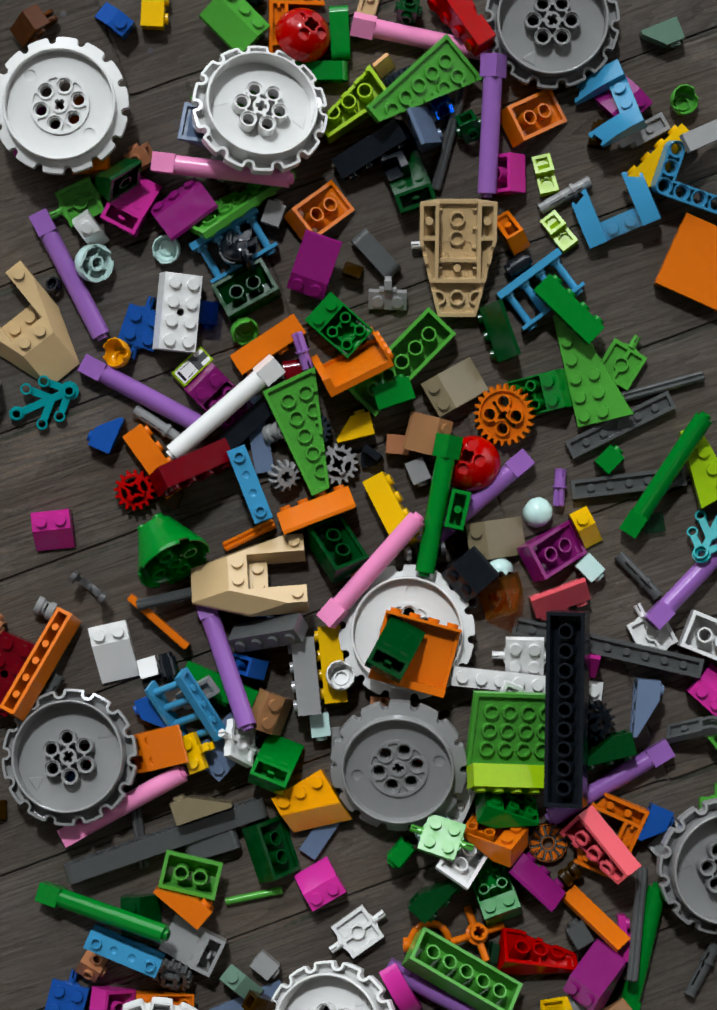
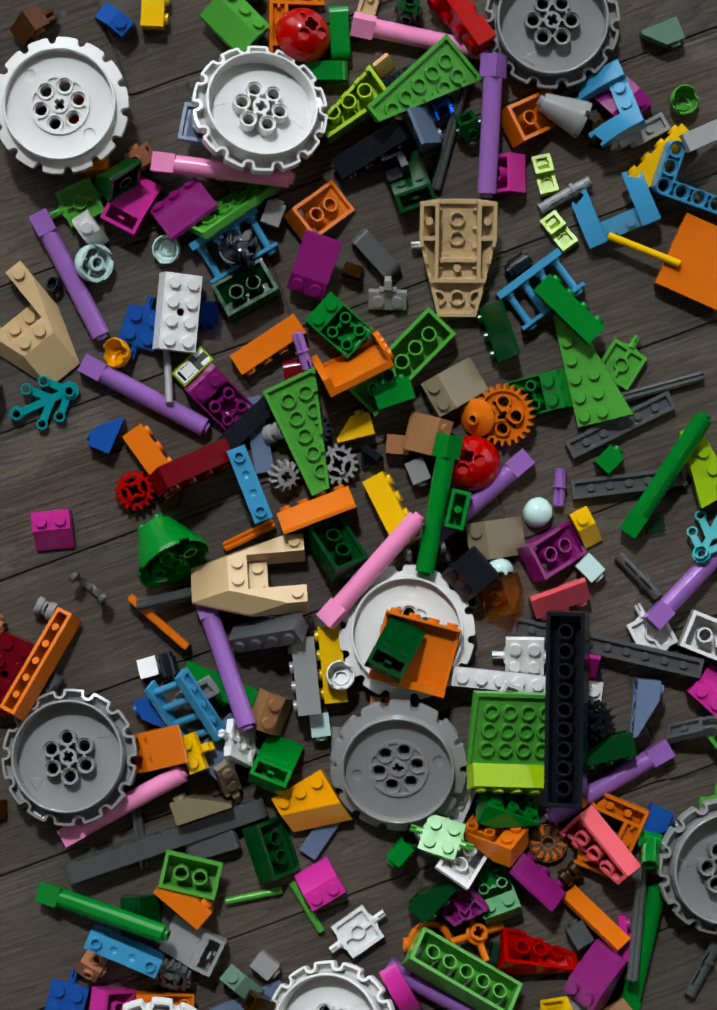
(113, 651): white slope -> none
(154, 422): light grey pin -> none
(168, 377): none -> light grey bar
(228, 780): none -> dark tan hinge
(244, 330): bright green hair -> none
(250, 666): blue slope -> none
(263, 374): white brick -> none
(311, 914): none -> bright green bar
(465, 907): none -> magenta slope
(484, 417): none -> orange dish
(512, 233): orange slope -> none
(565, 112): none -> light grey cone
(643, 249): none -> yellow bar
(650, 845): none -> green piece

